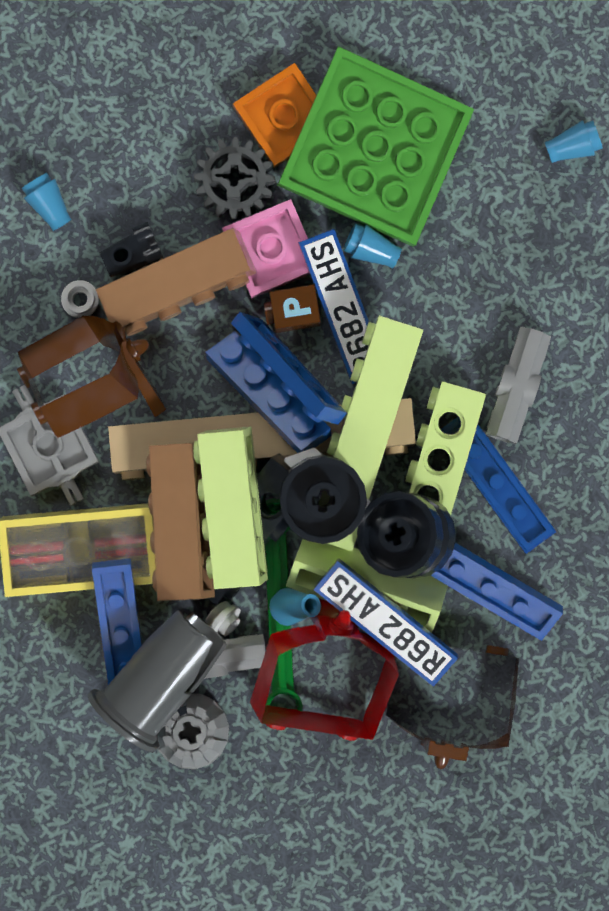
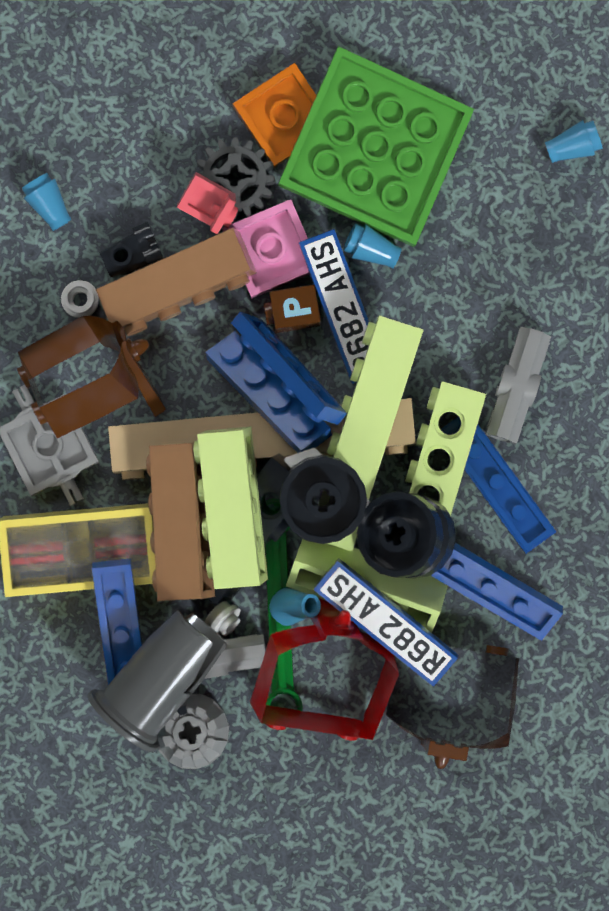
(209, 203): none -> coral bracket

